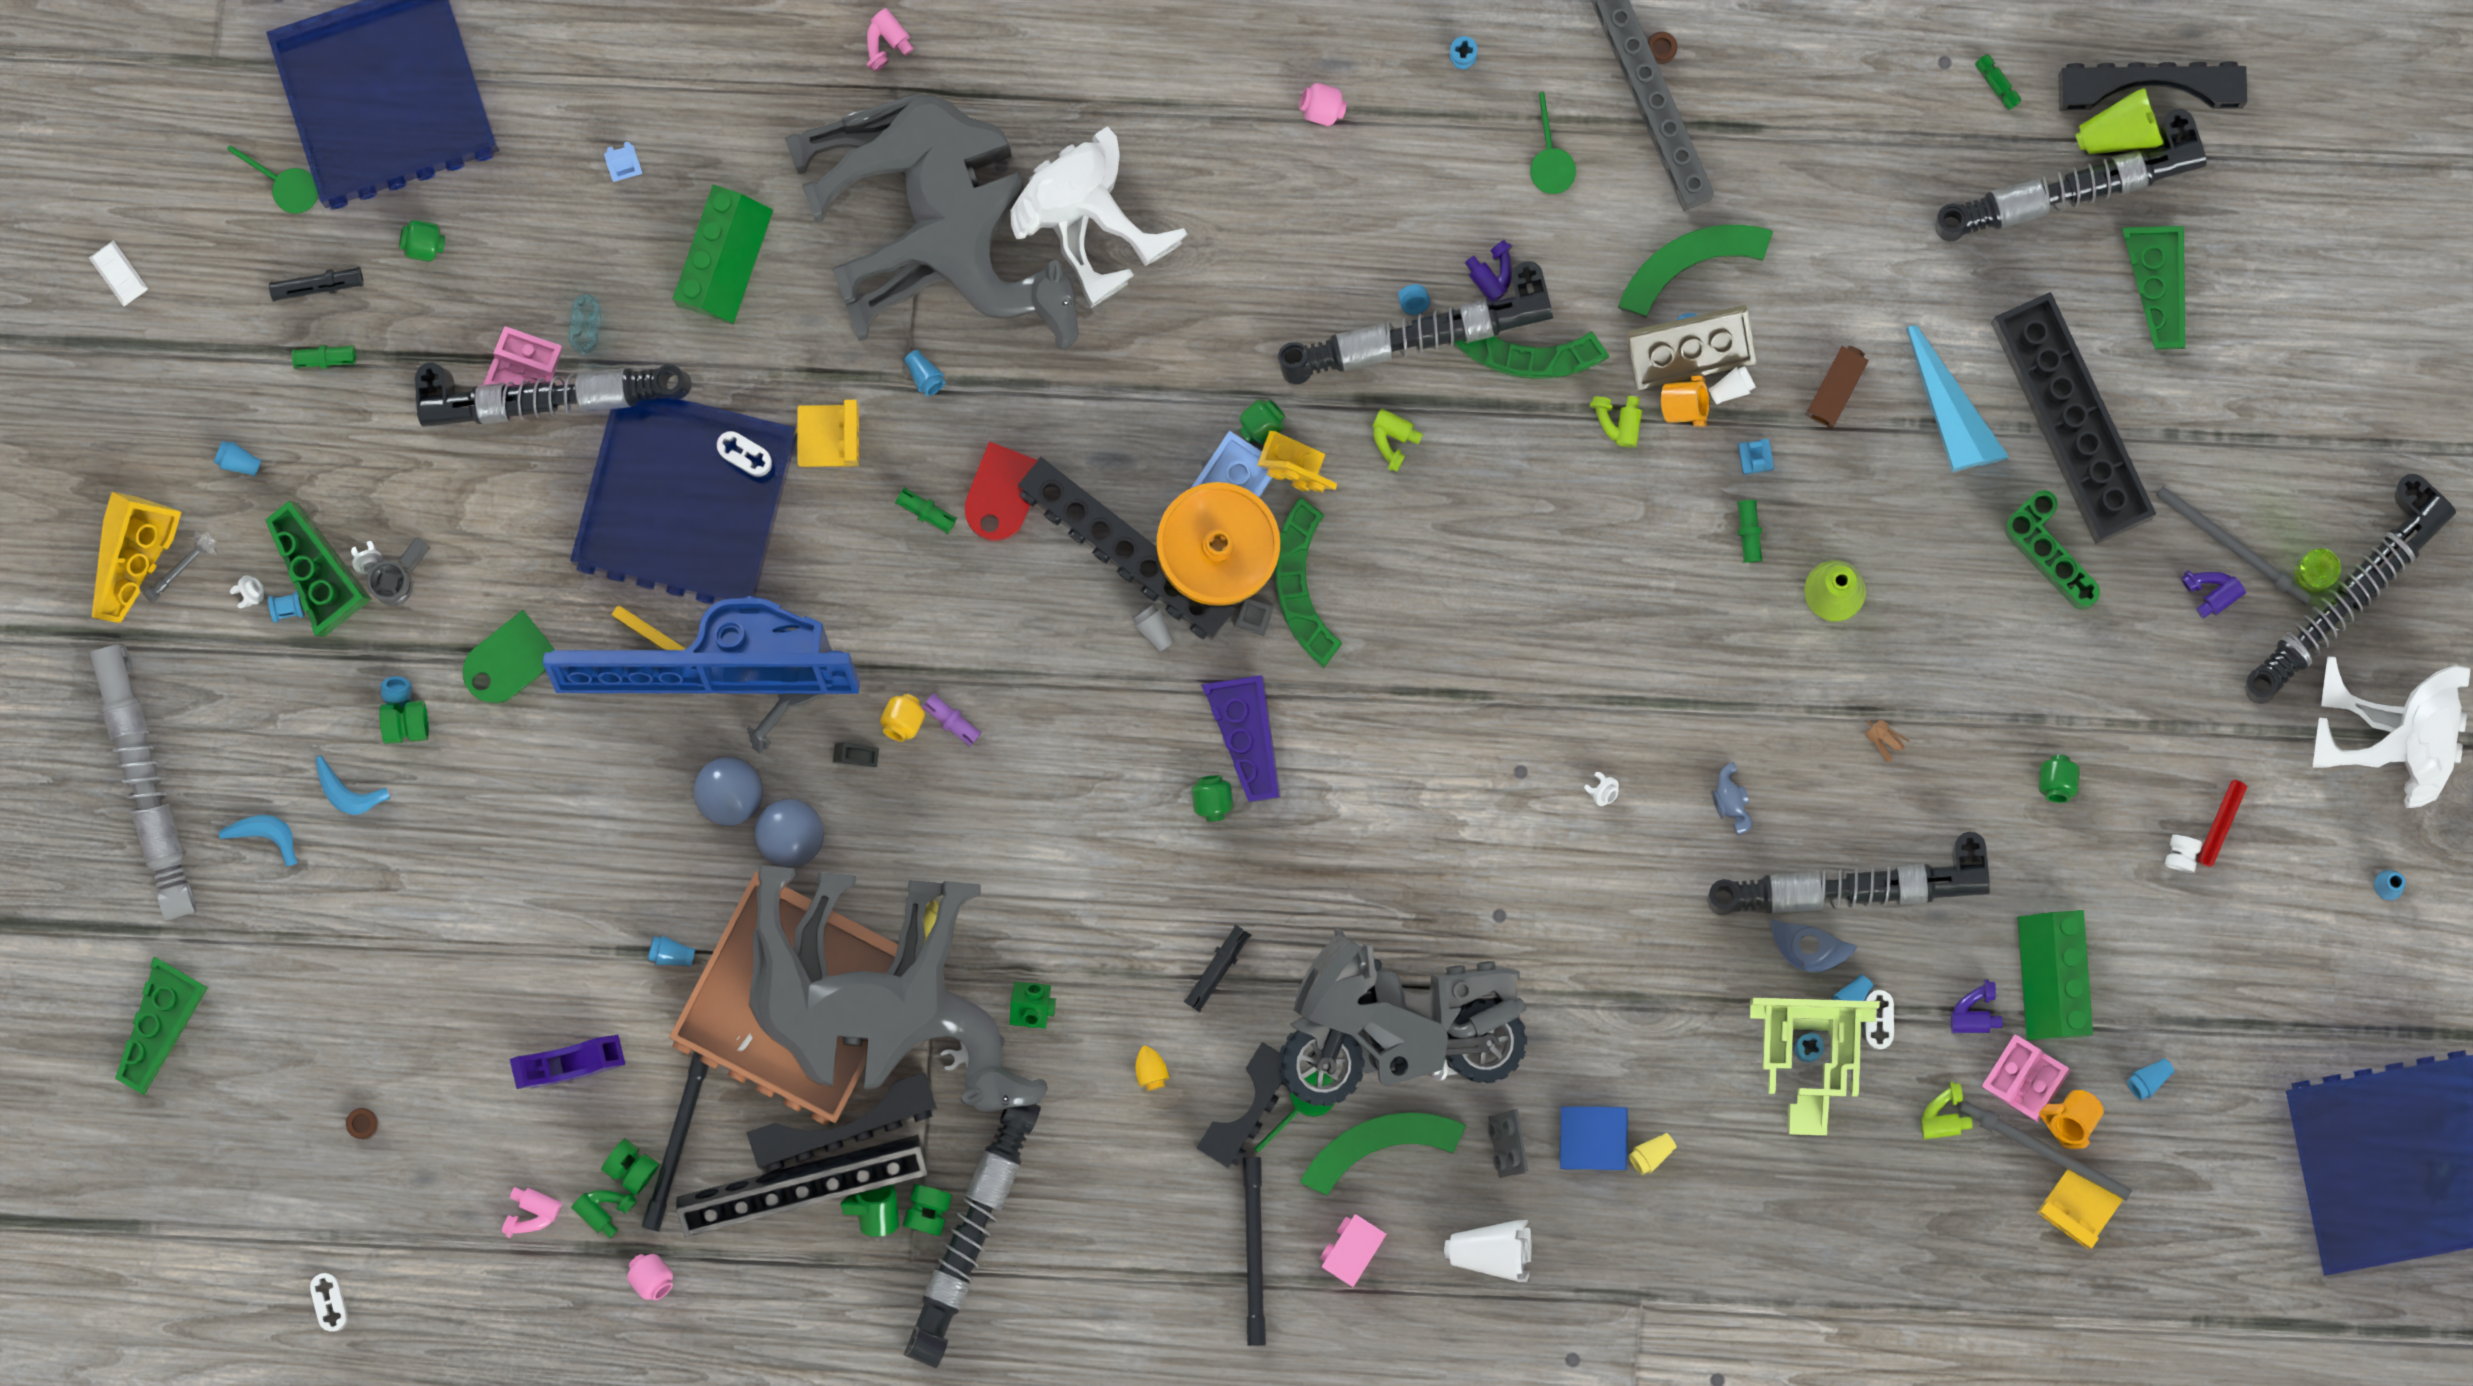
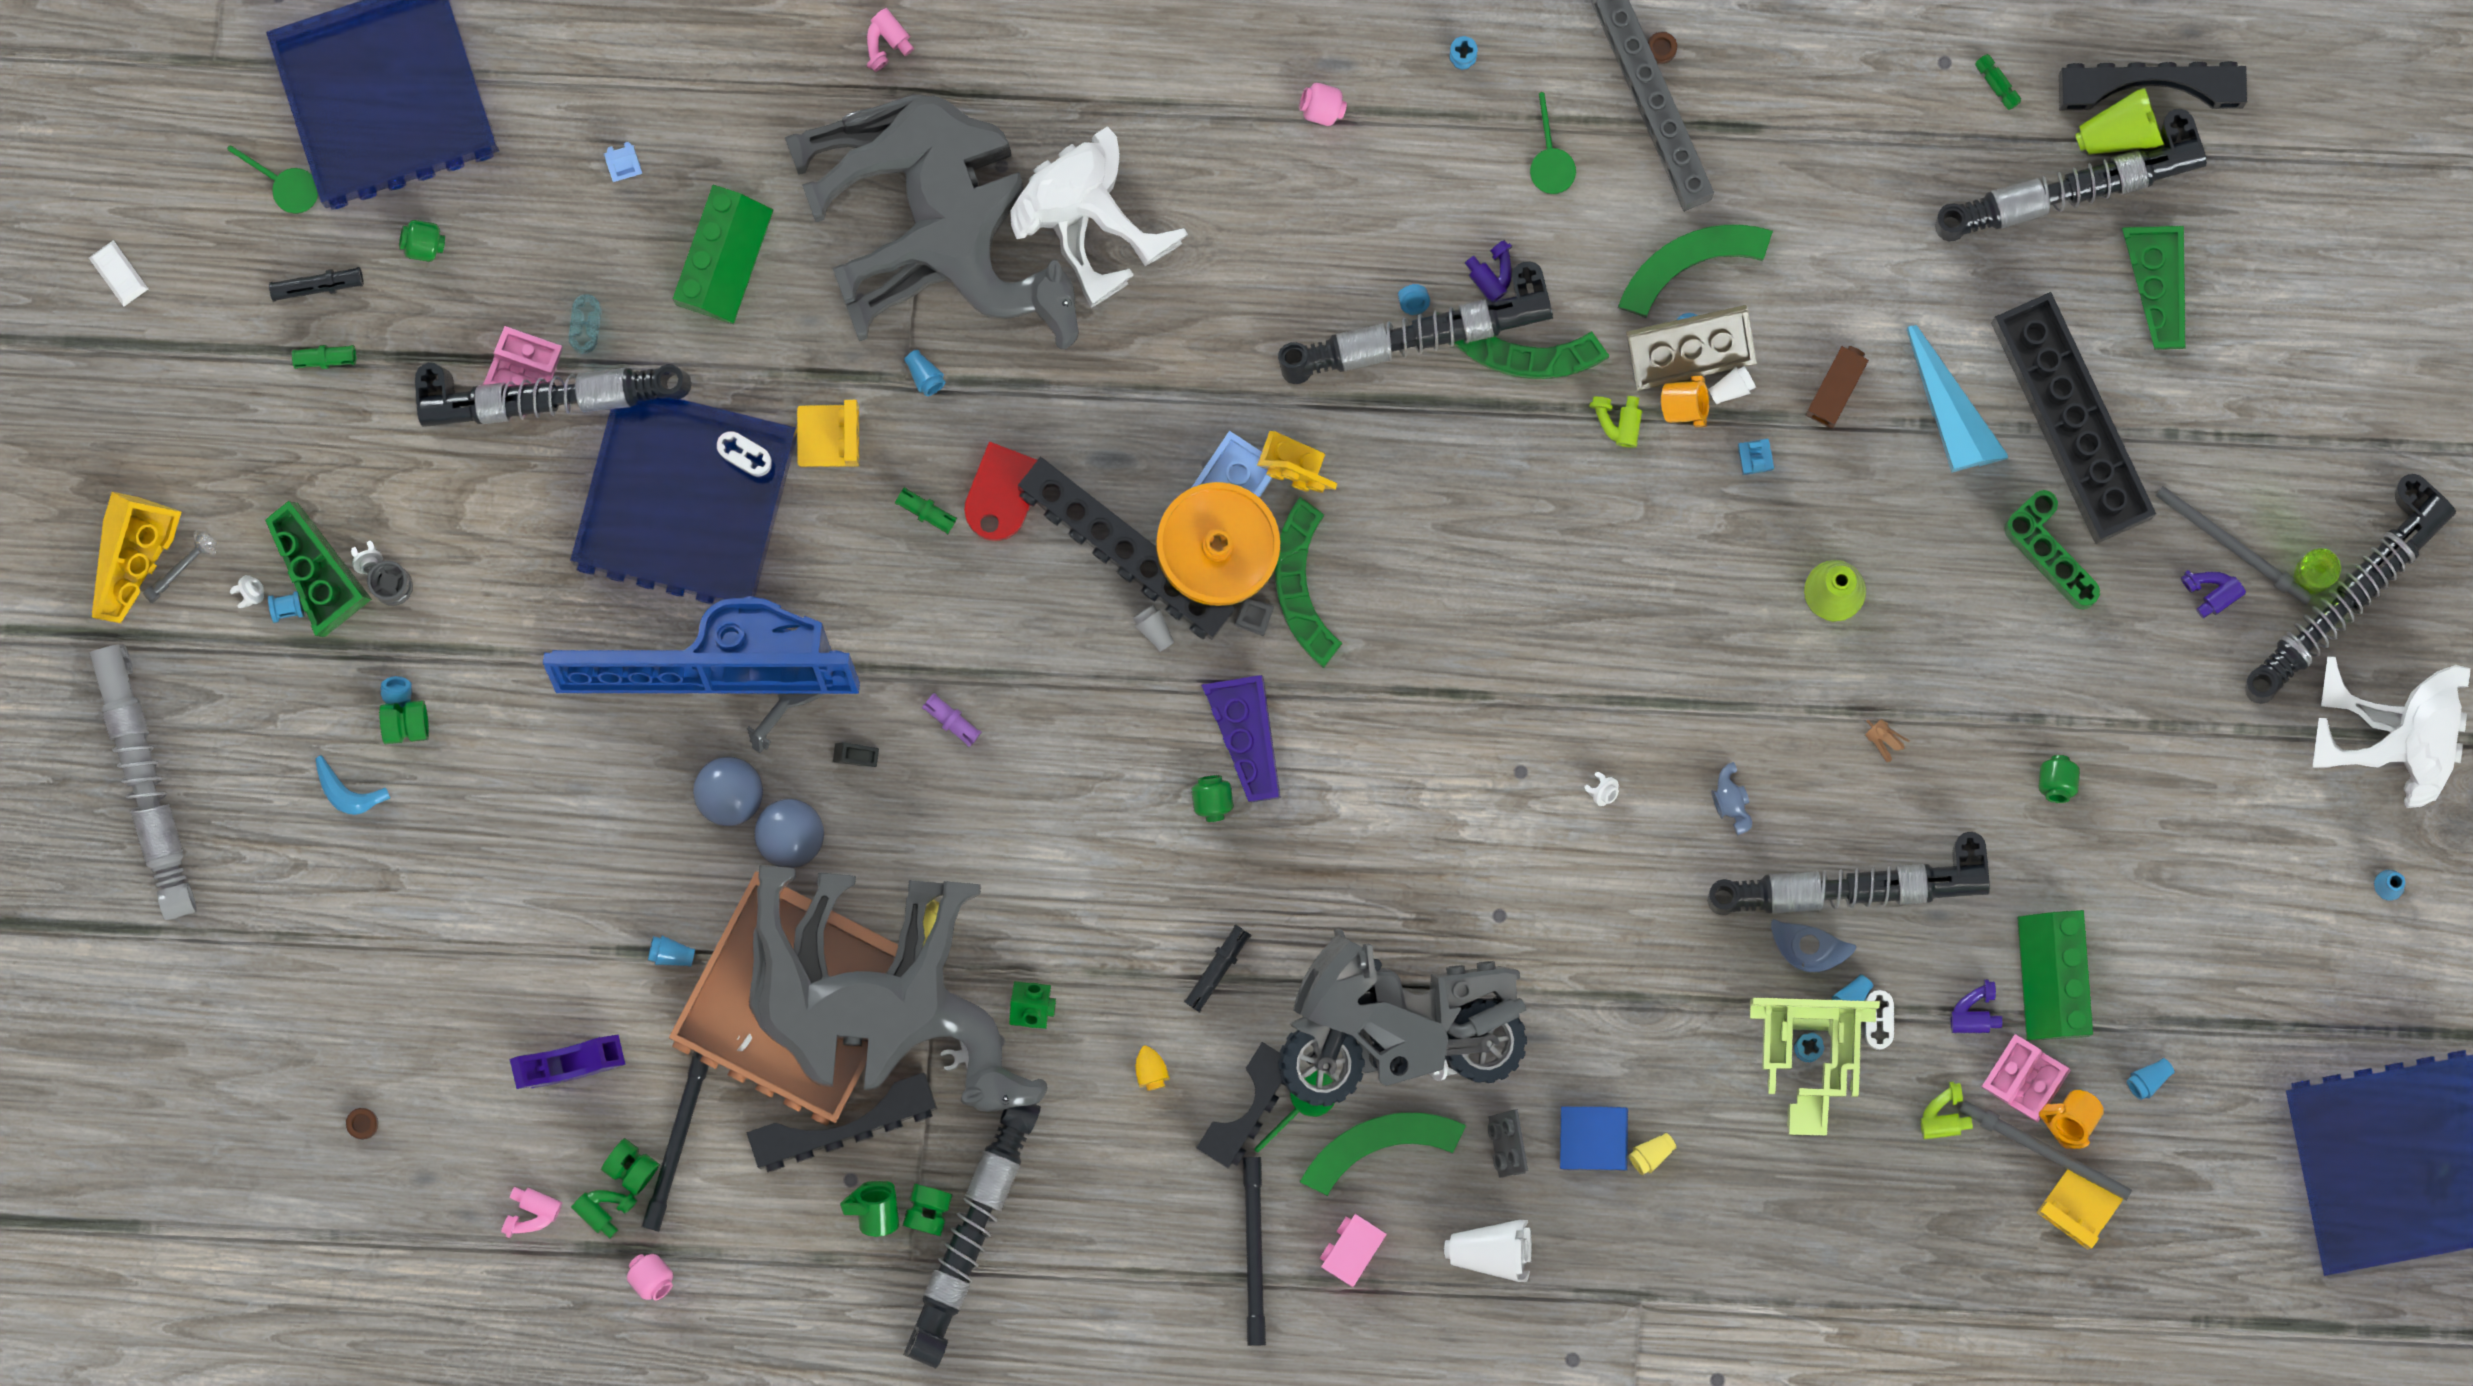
(163, 1014): green wing -> none
(236, 459): dark azure cone -> none
(267, 827): dark azure piece -> none
(321, 1303): white beam -> none
(414, 554): dark grey tile -> none
(510, 659): green tile -> none
(645, 630): yellow tile -> none
(801, 1186): black brick -> none
(902, 717): yellow head -> none
(1260, 419): green head -> none
(1398, 428): lime plant -> none
(1749, 531): green pin -> none
(2183, 853): white wheel -> none
(2222, 823): red axle -> none

